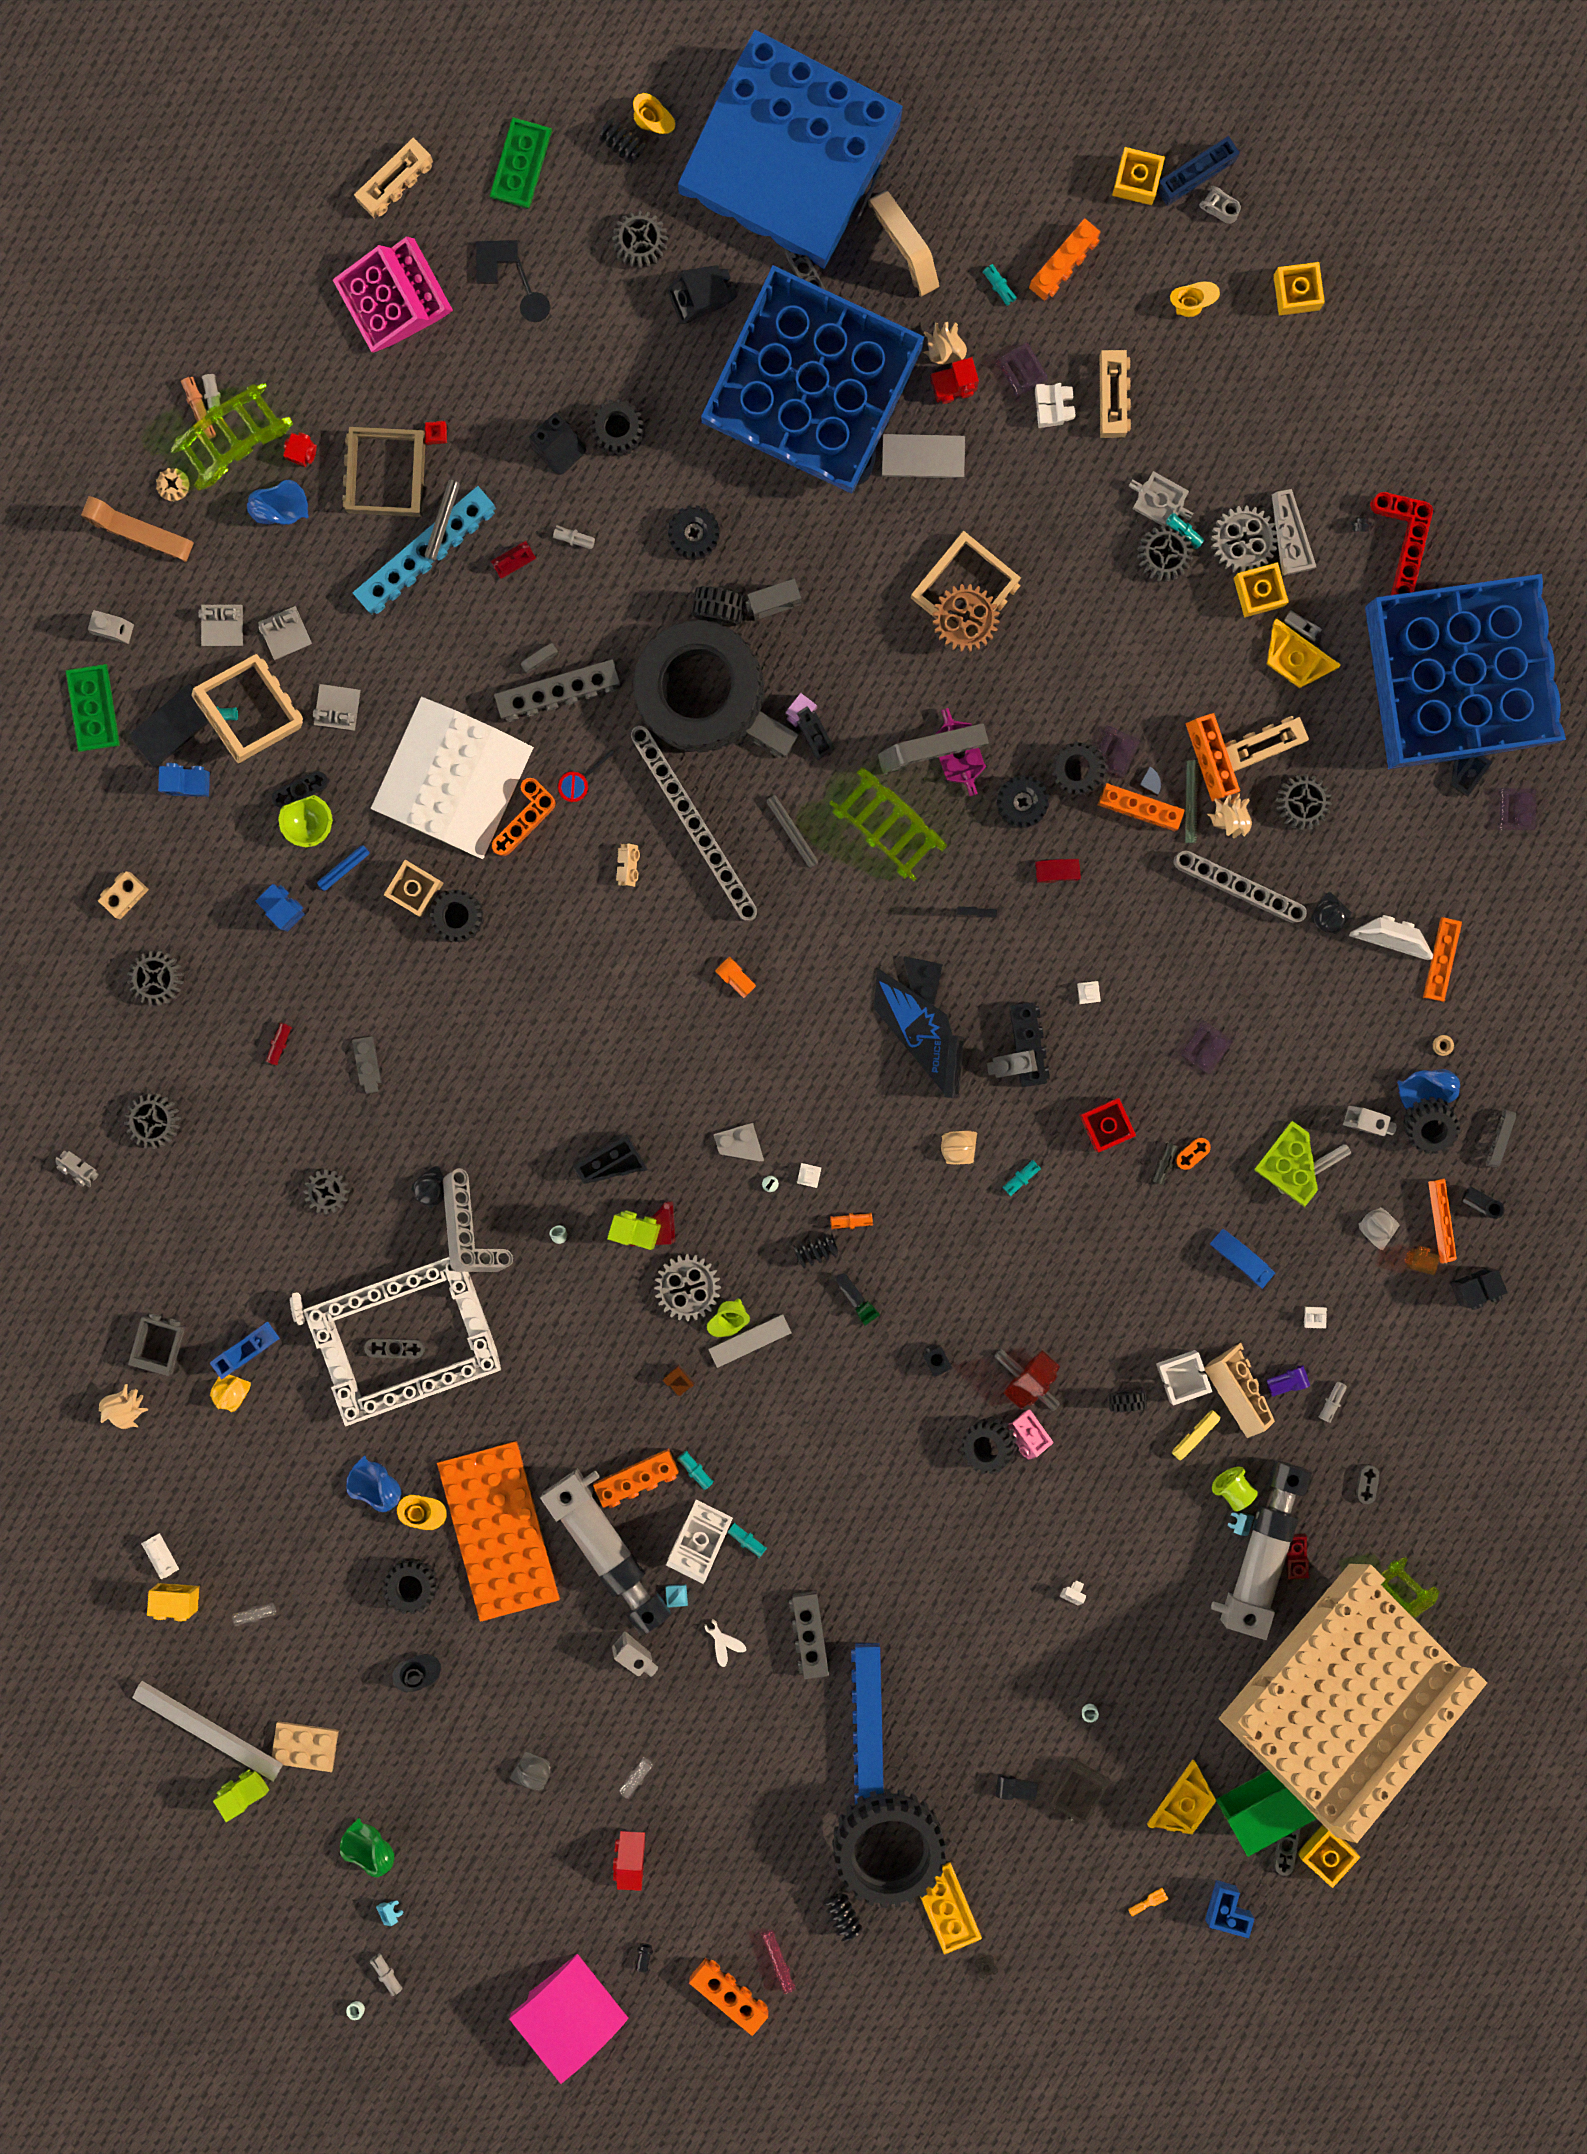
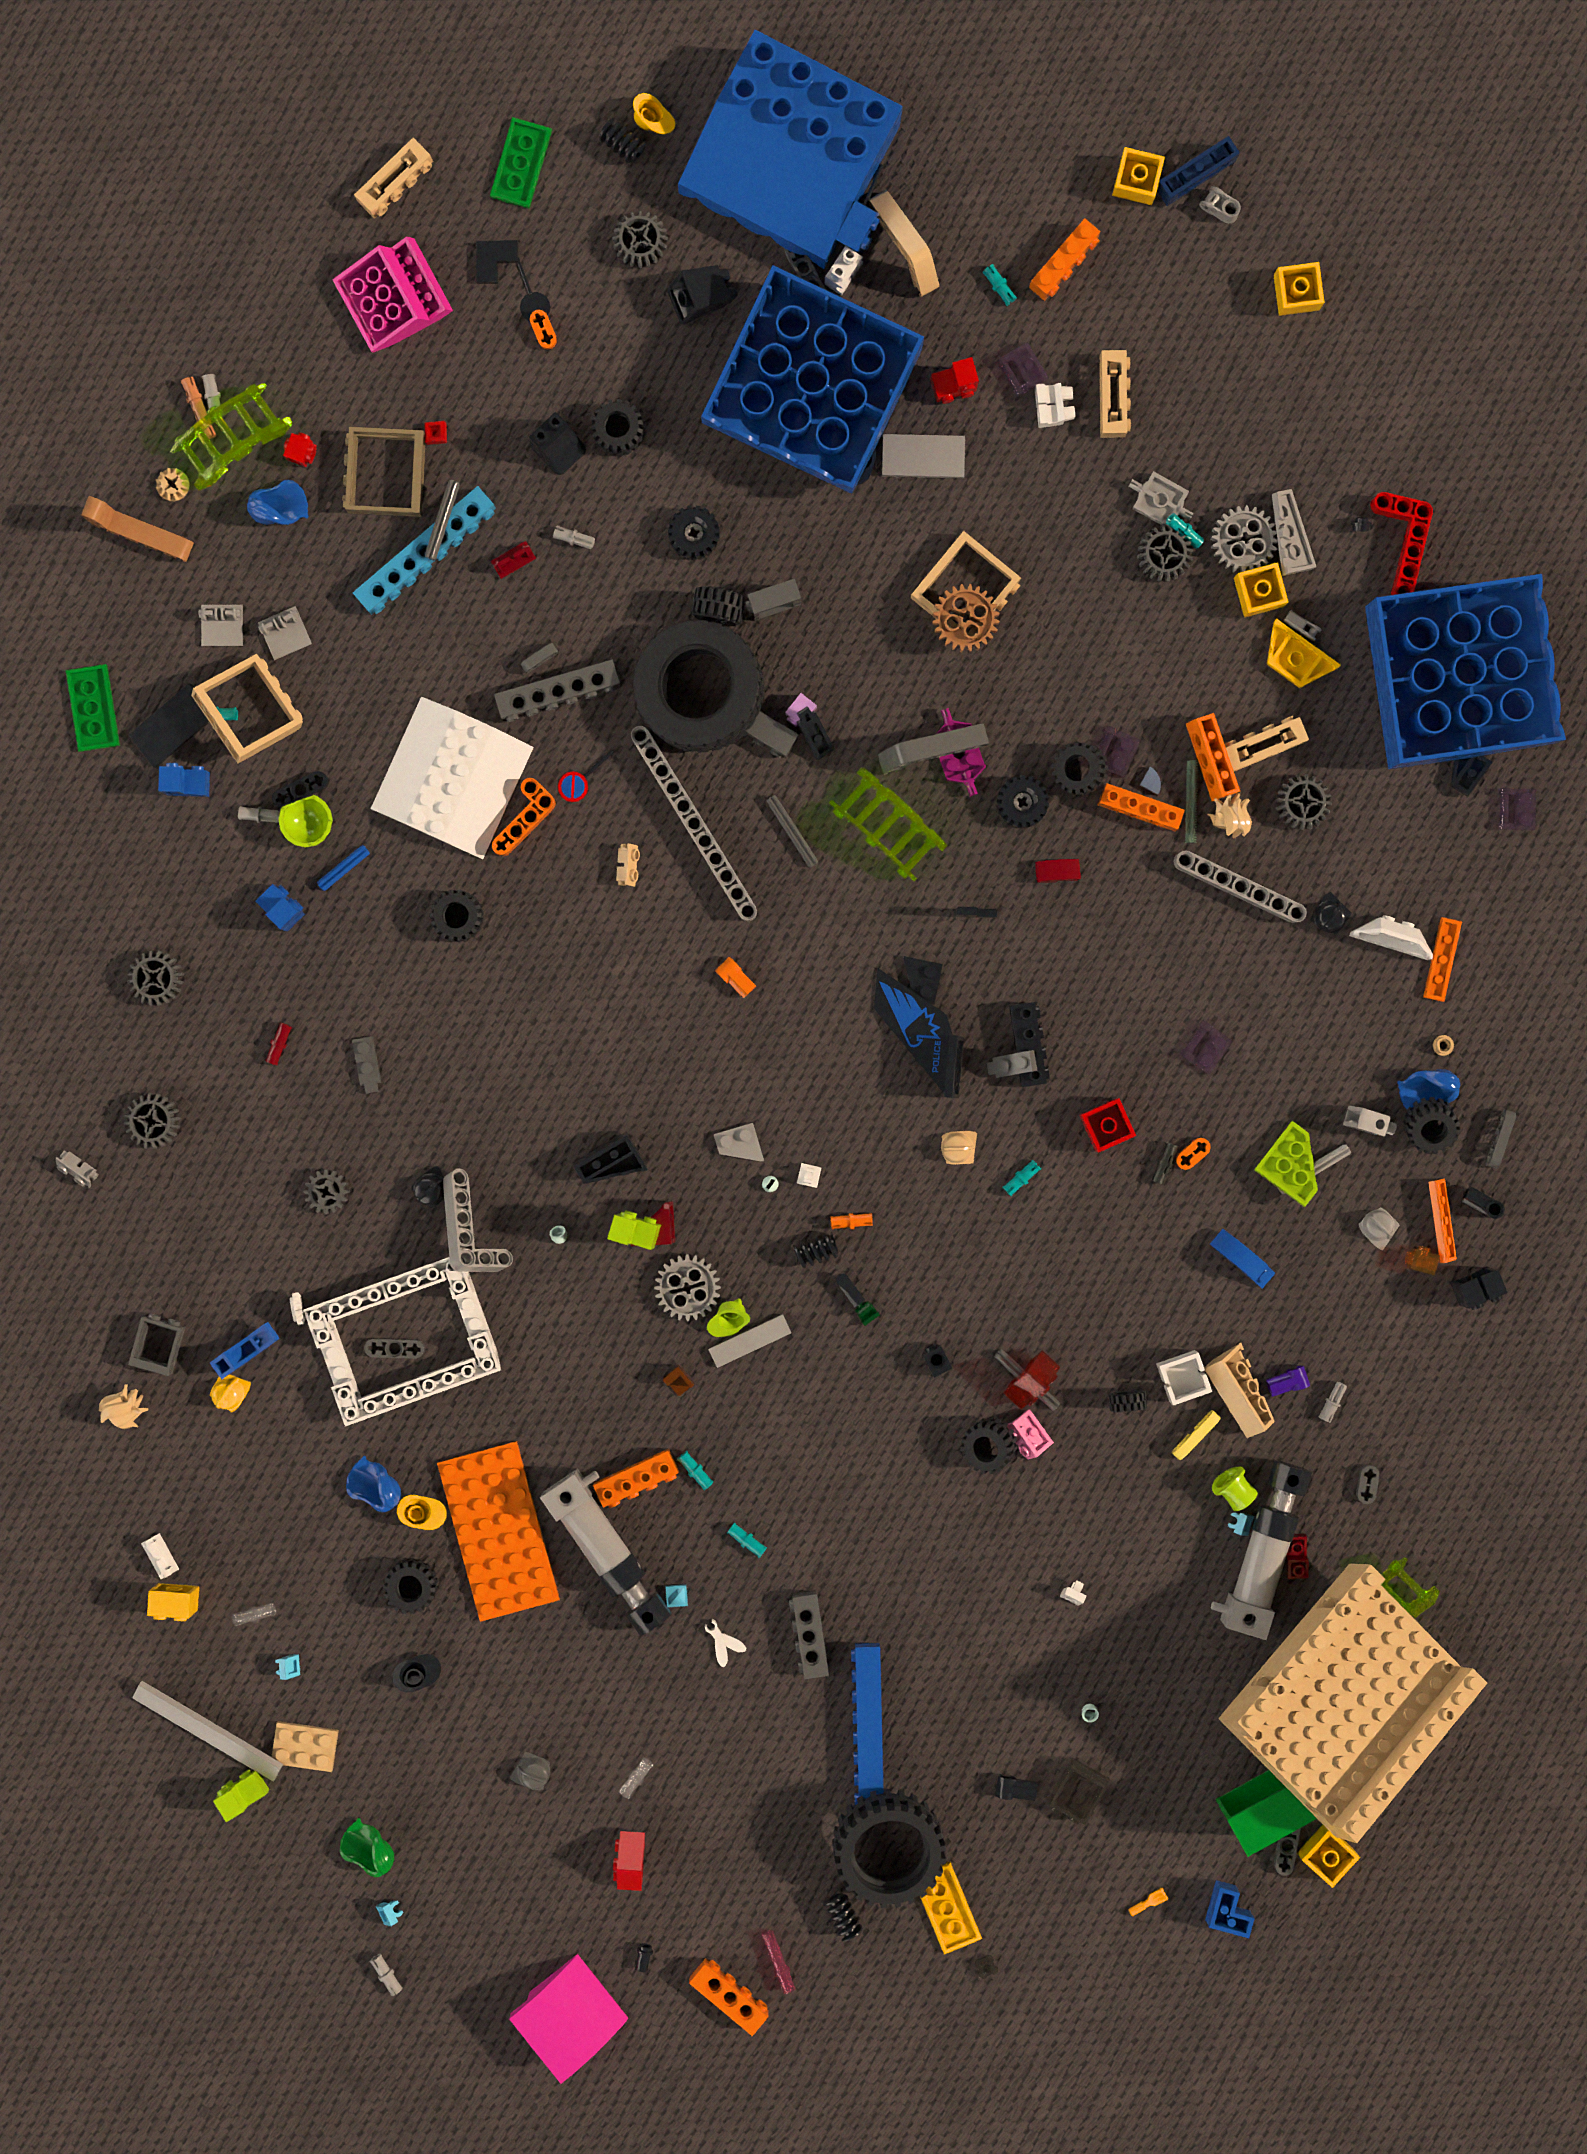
(109, 627): light grey torso -> none
(126, 899): tan brick -> none
(258, 814): none -> light grey axle
(288, 1666): none -> medium azure tile
(337, 707): light grey hinge -> none
(352, 2010): light aqua hinge -> none
(413, 888): tan brick -> none
(539, 331): none -> orange beam
(633, 1655): light grey torso -> none
(699, 1541): white brick -> none
(844, 267): none -> white hips
(857, 227): none -> blue brick
(945, 345): tan hair -> none
(1088, 992): white tile -> none
(1185, 1803): yellow wing -> none
(1192, 298): yellow piece -> none
(1315, 1317): white tile -> none

